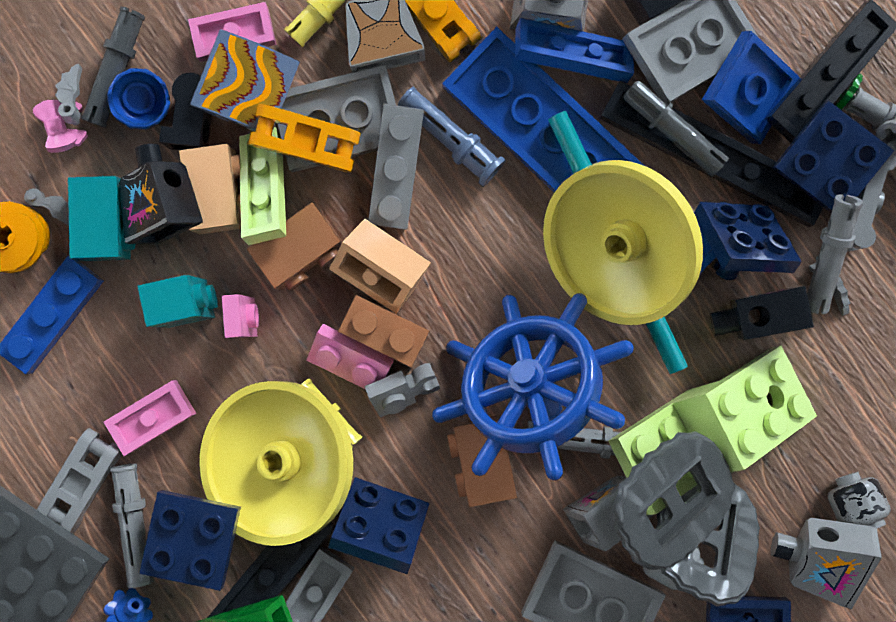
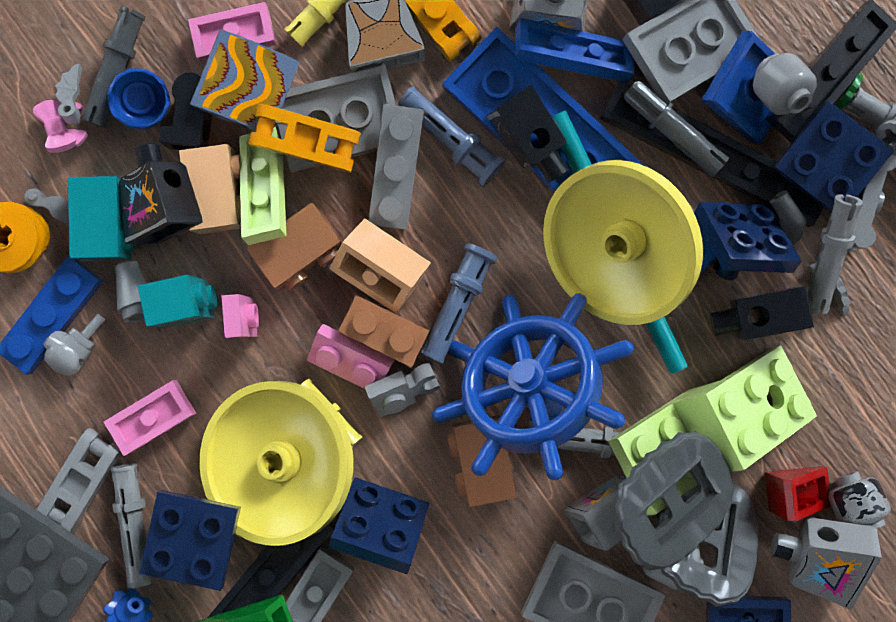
(70, 350): none -> light grey piece
(128, 299): none -> light grey cone
(465, 286): none -> sand blue pin
(516, 122): none -> black torso
(784, 84): none -> light grey head
(791, 218): none -> dark grey arm
(797, 492): none -> red slope

